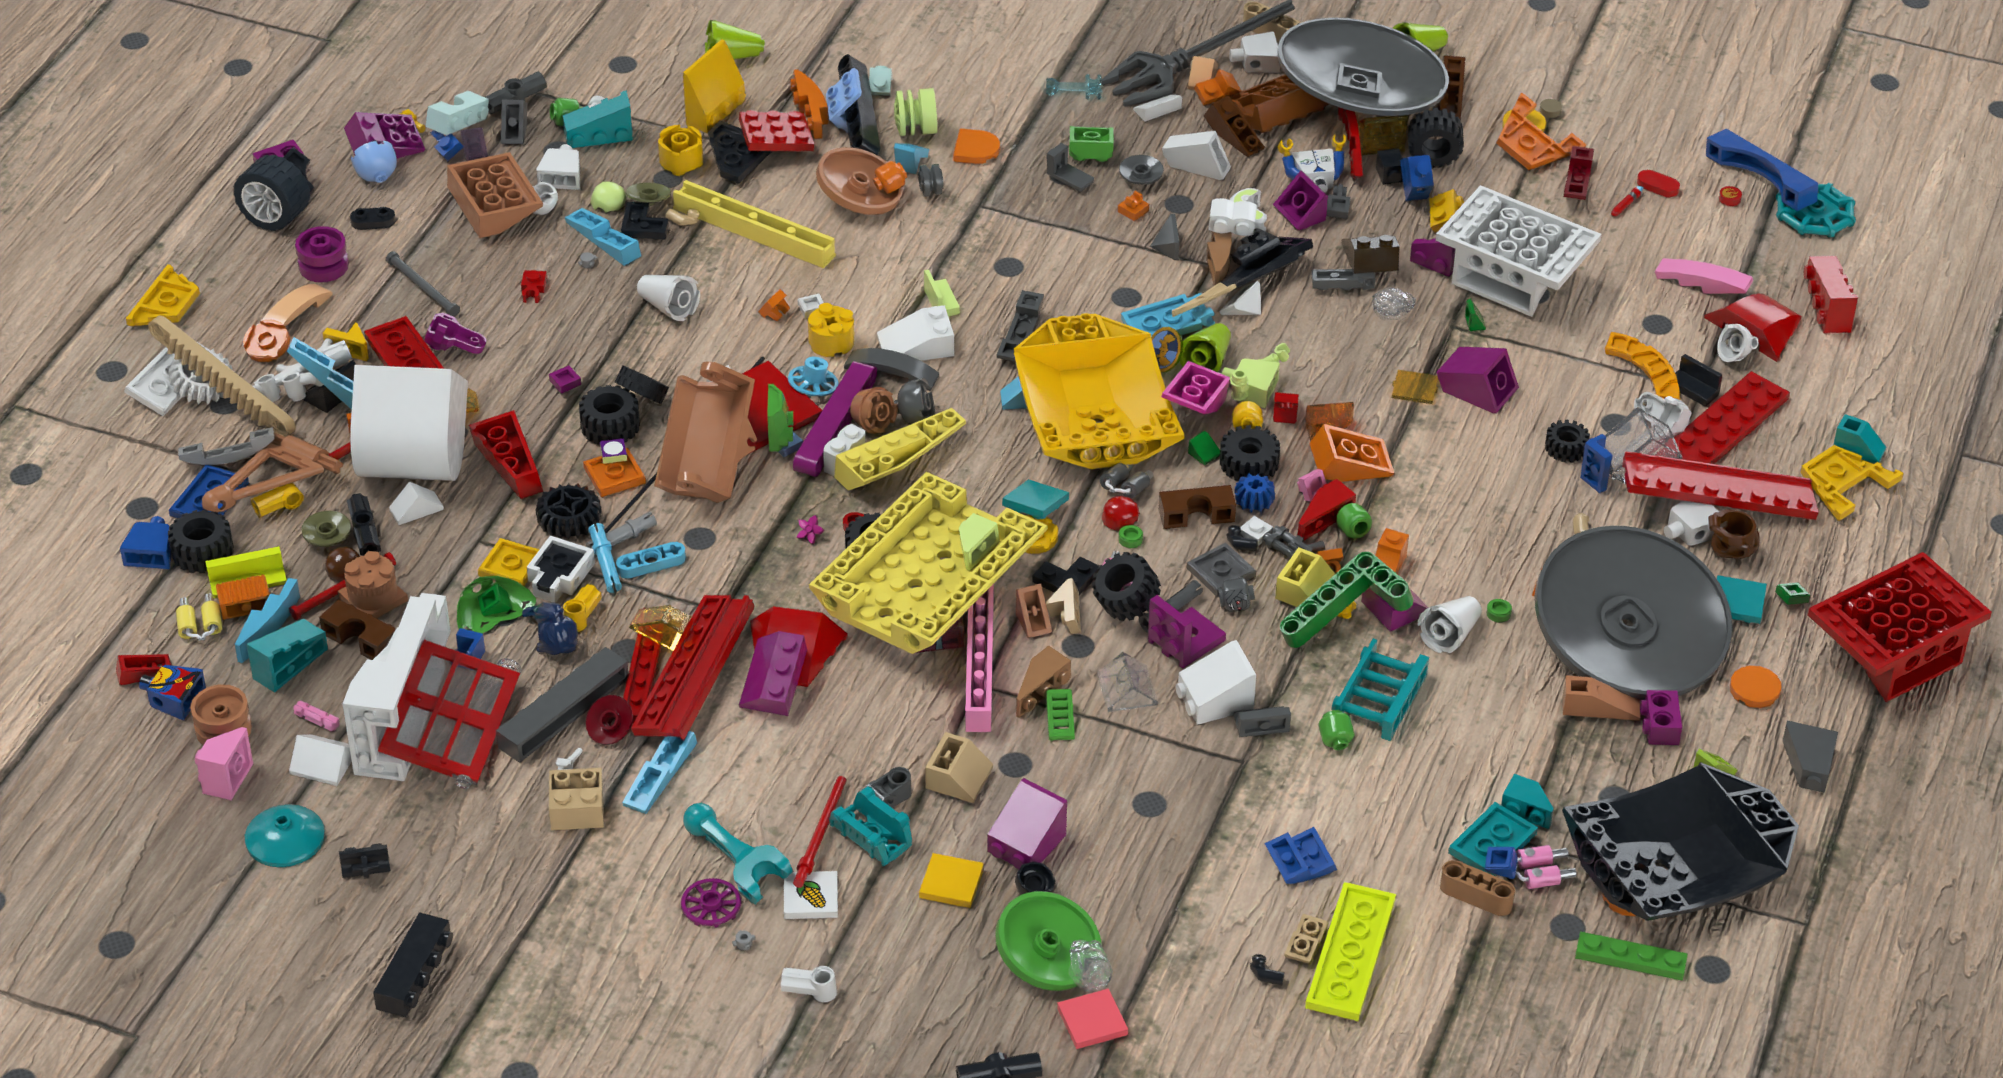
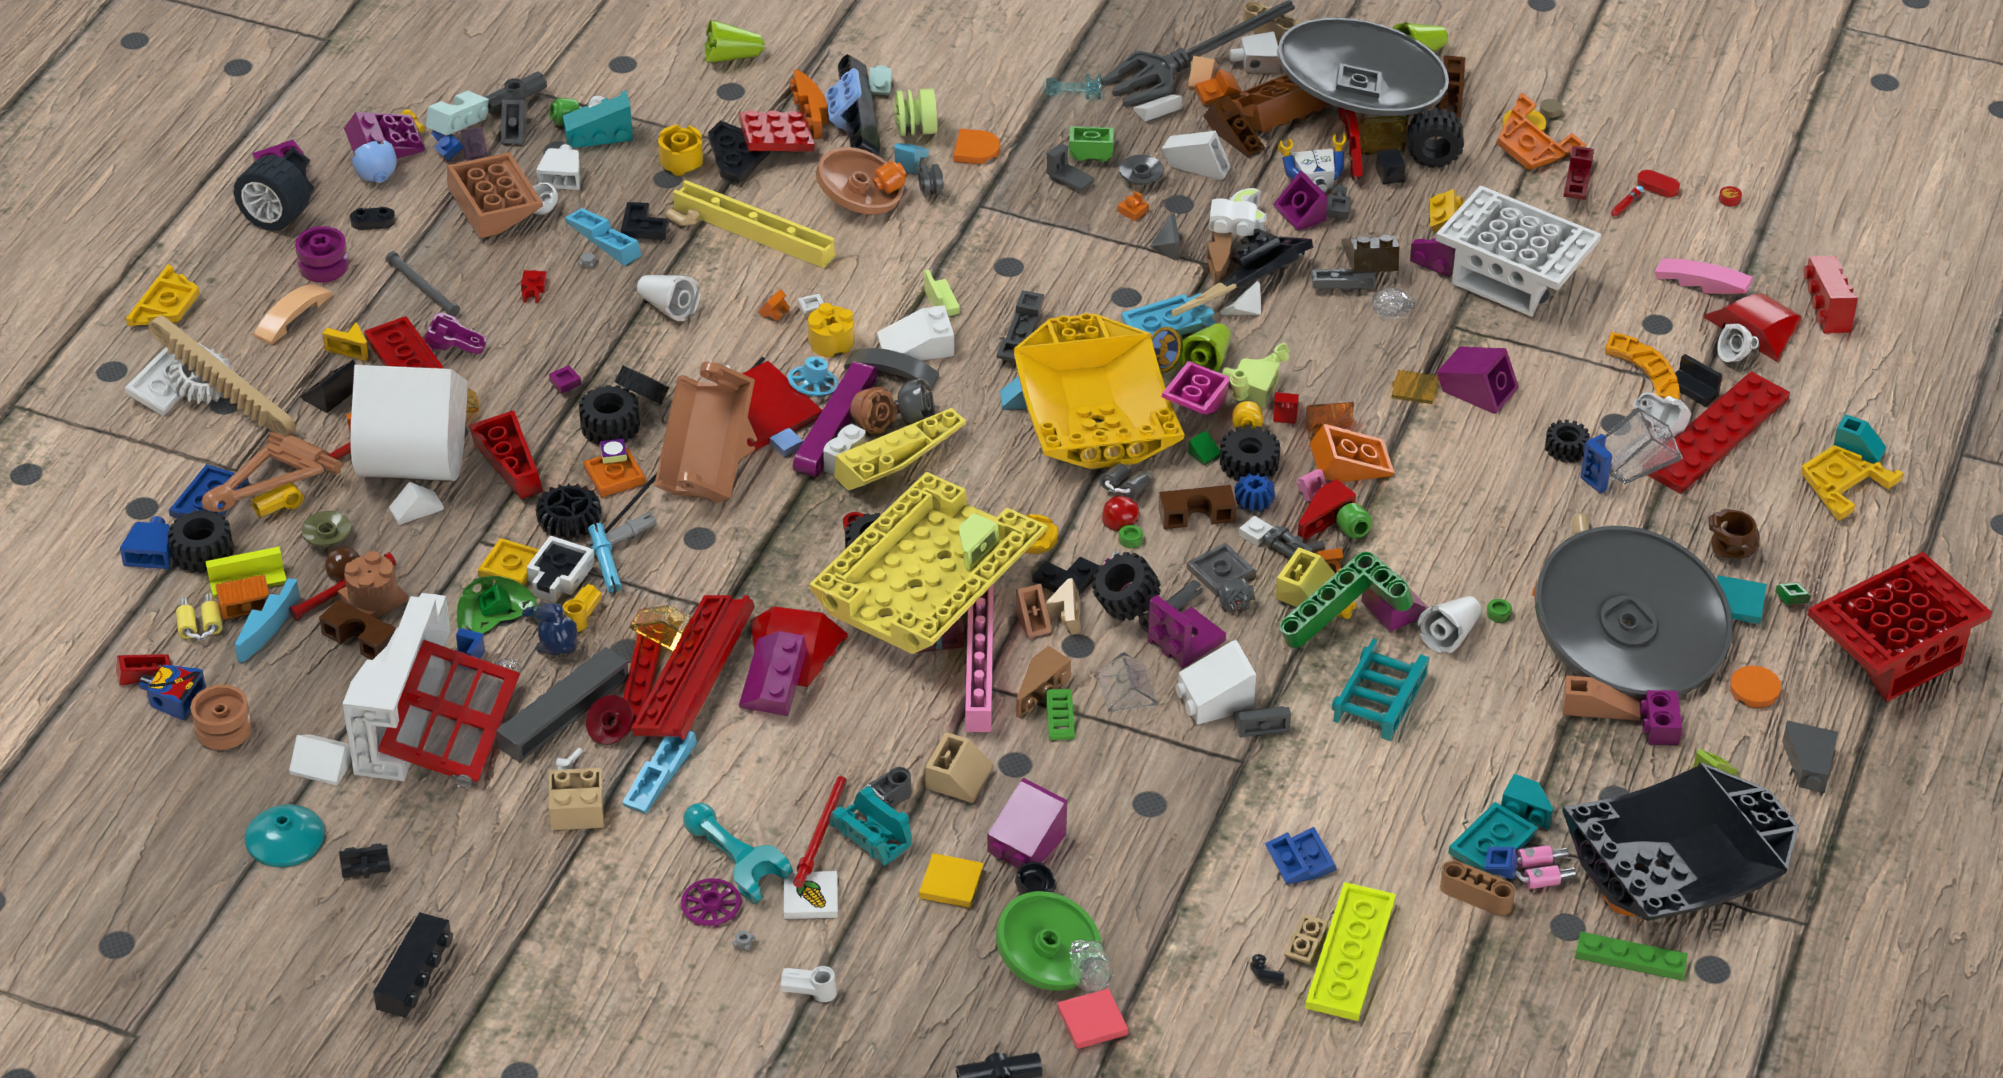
(196, 454): light grey slope -> none
(224, 763): bright pink slope -> none
(266, 341): tile -> none
(285, 653): teal wedge -> none
(296, 376): white plant -> none
(316, 716): bright pink axle -> none
(321, 368): medium azure slope -> none
(363, 524): black piece -> none
(608, 197): yellowish green hair -> none
(648, 192): olive dish -> none
(666, 550): medium azure beam -> none
(712, 88): yellow slope -> none
(778, 420): bright green slope -> none
(810, 529): dark pink plant -> none
(1035, 499): teal tile -> none
(1239, 541): black arm -> none
(1336, 729): bright green head -> none
(1392, 548): orange arch -> none
(1417, 175): blue torso -> none
(1473, 317): green slope -> none
(1690, 522): white torso -> none
(1719, 485): red plate -> none
(1732, 150): blue arch -> none
(1820, 213): teal plate -> none

